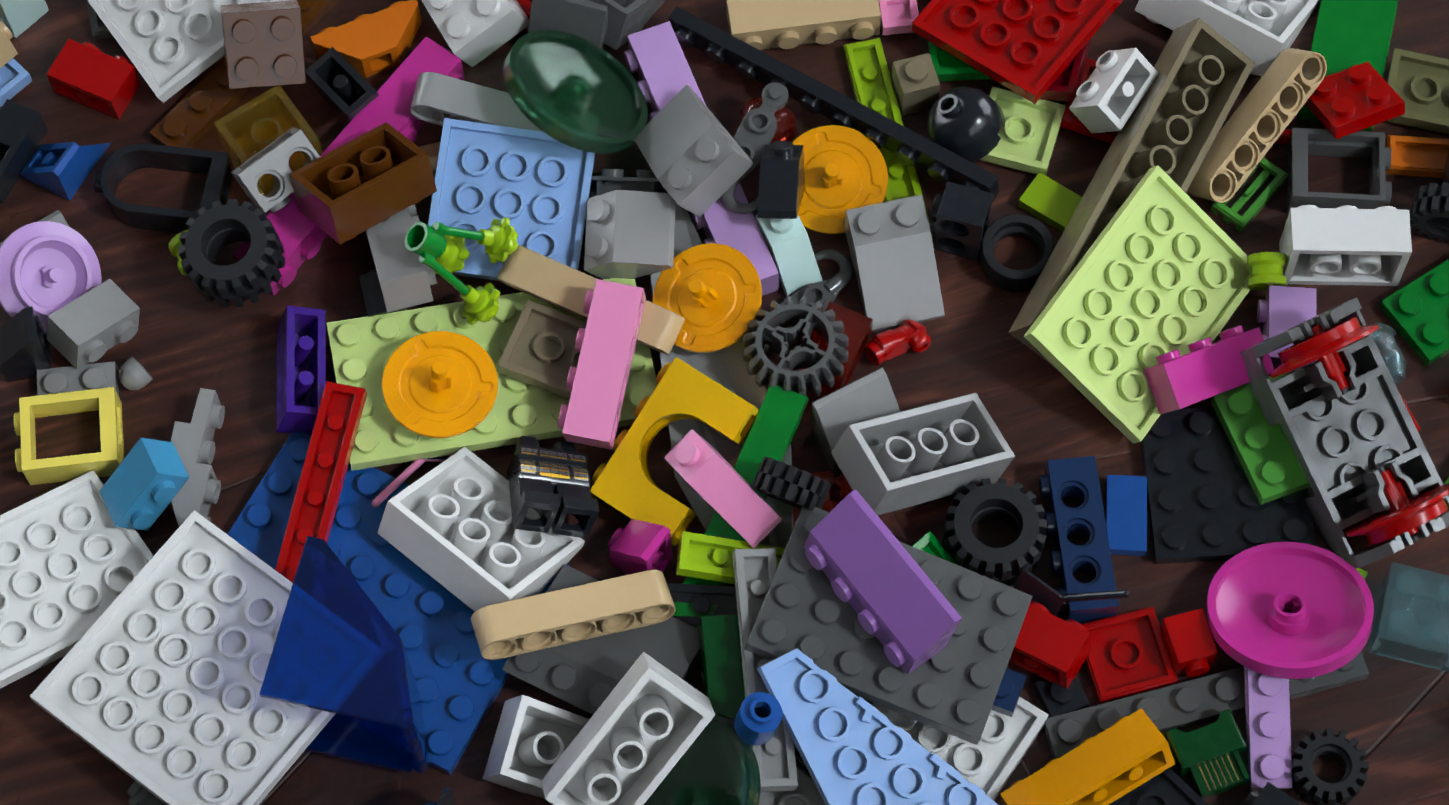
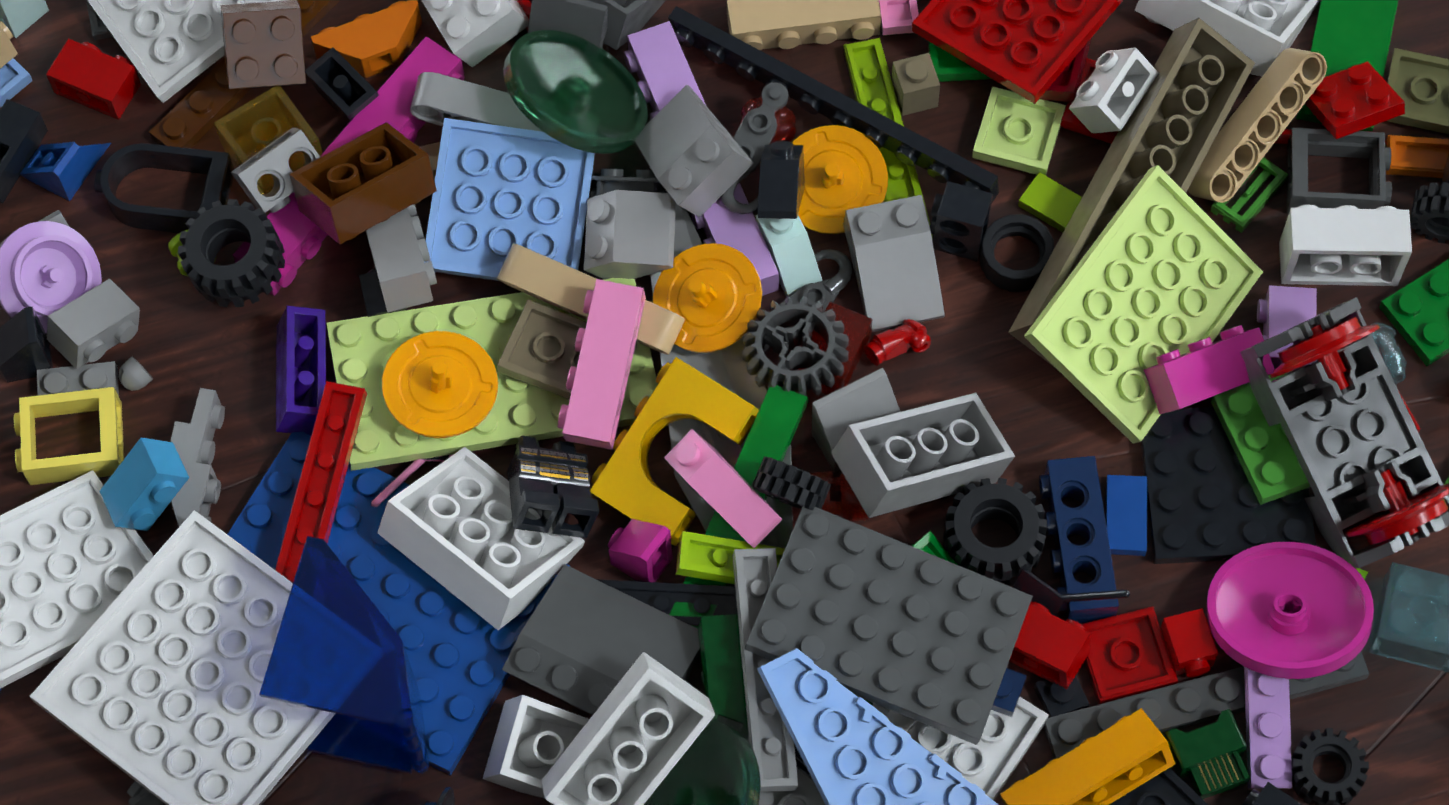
(445, 253): lime plant -> none
(572, 614): tan beam -> none
(758, 718): blue brick -> none
(881, 583): medium lavender slope -> none
(965, 122): black cylinder -> none
(1266, 270): lime wheel -> none

